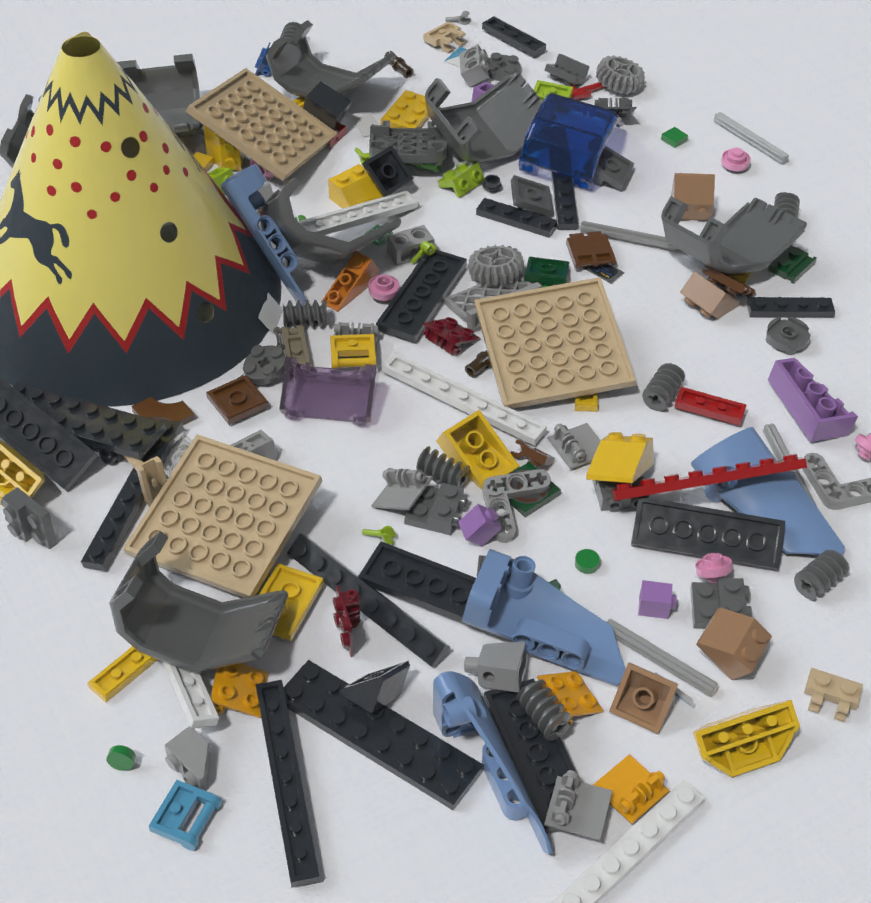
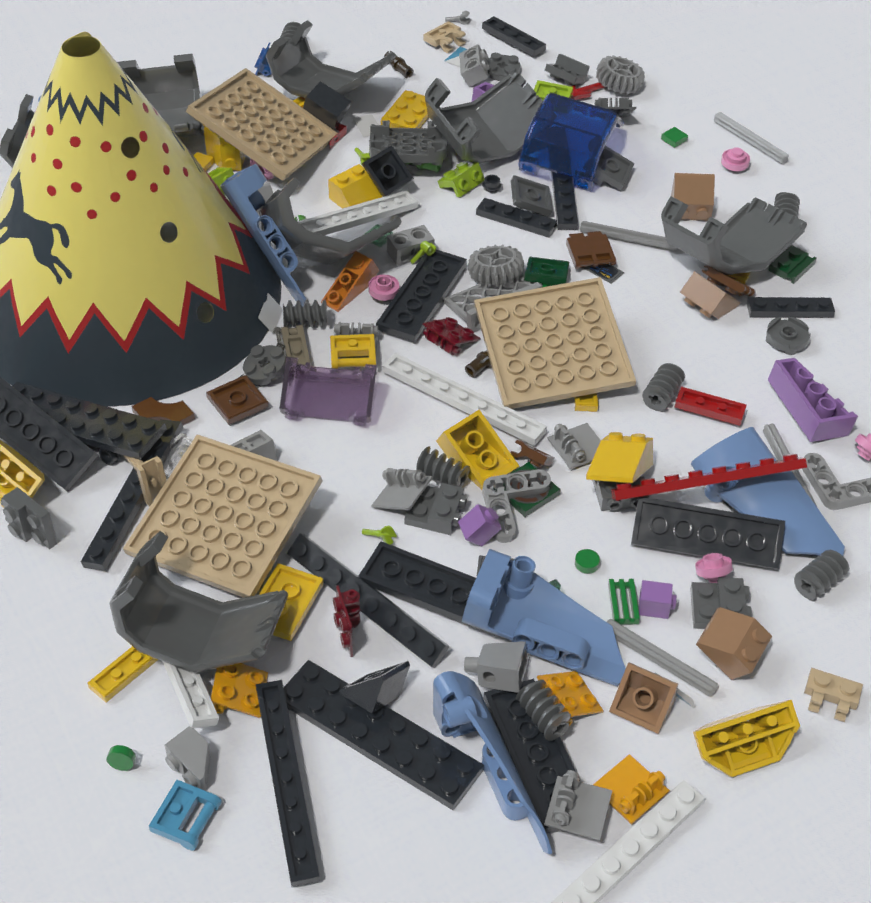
(621, 585): none -> green tile

